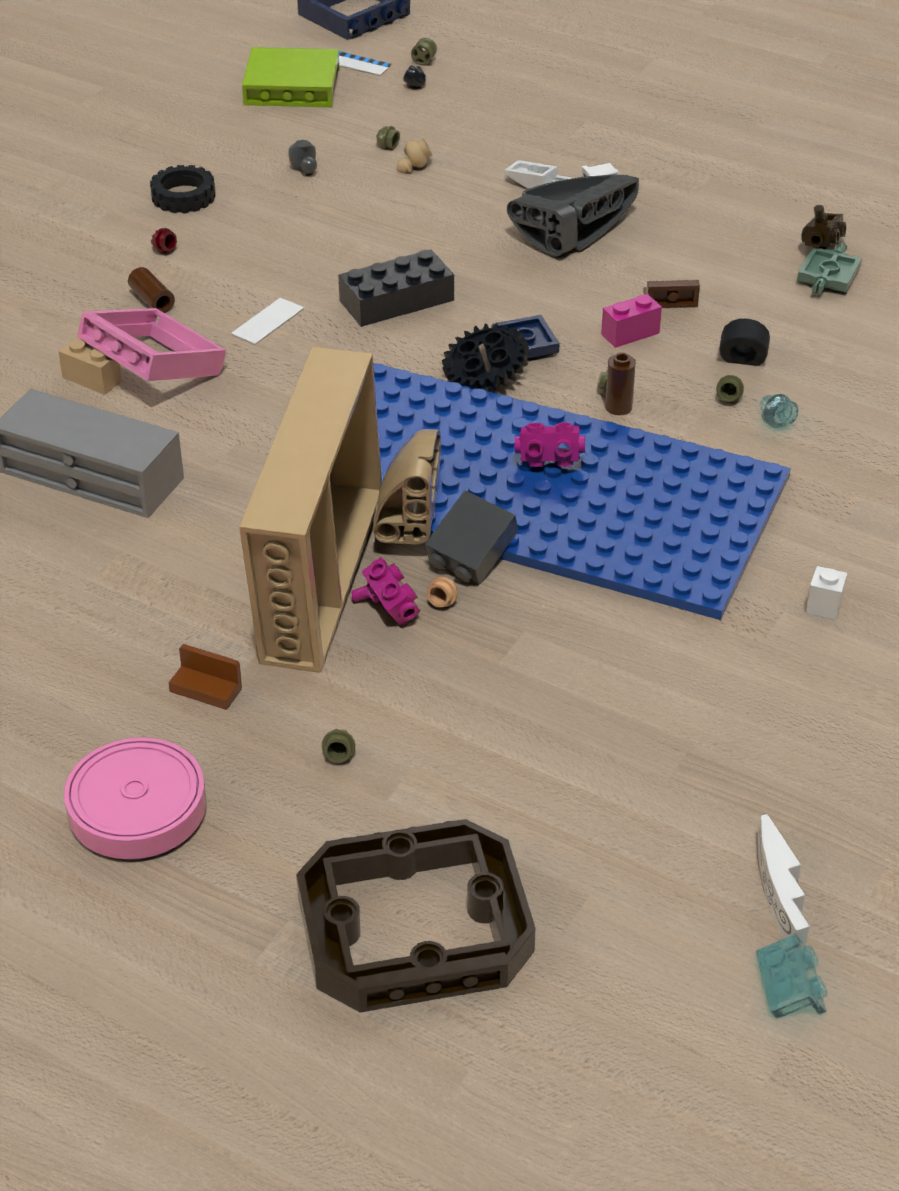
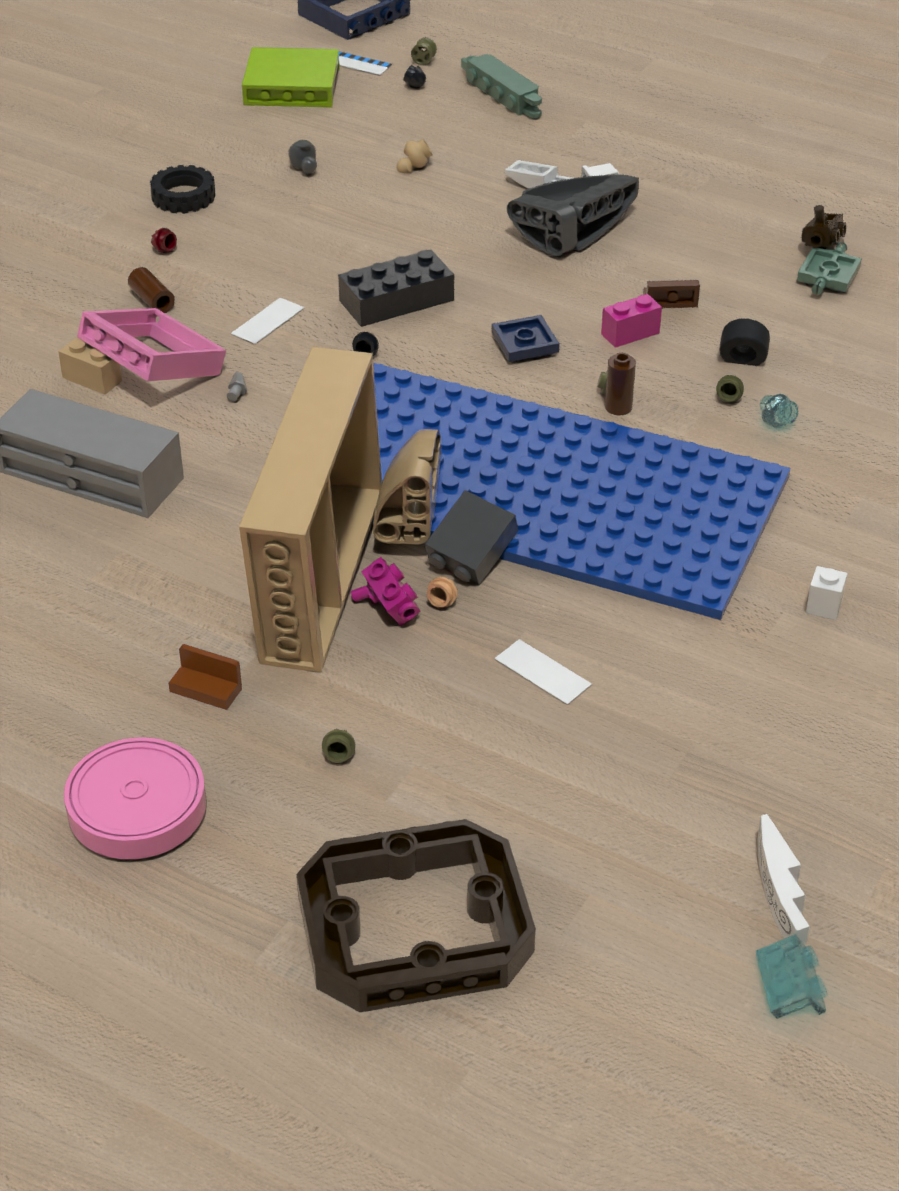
(237, 387): none -> light grey bar
(366, 343): none -> black plate
(388, 137): olive plate -> none
(503, 84): none -> sand green hinge
(505, 350): black gear -> none
(541, 444): dark pink brick -> none
(543, 671): none -> white sticker

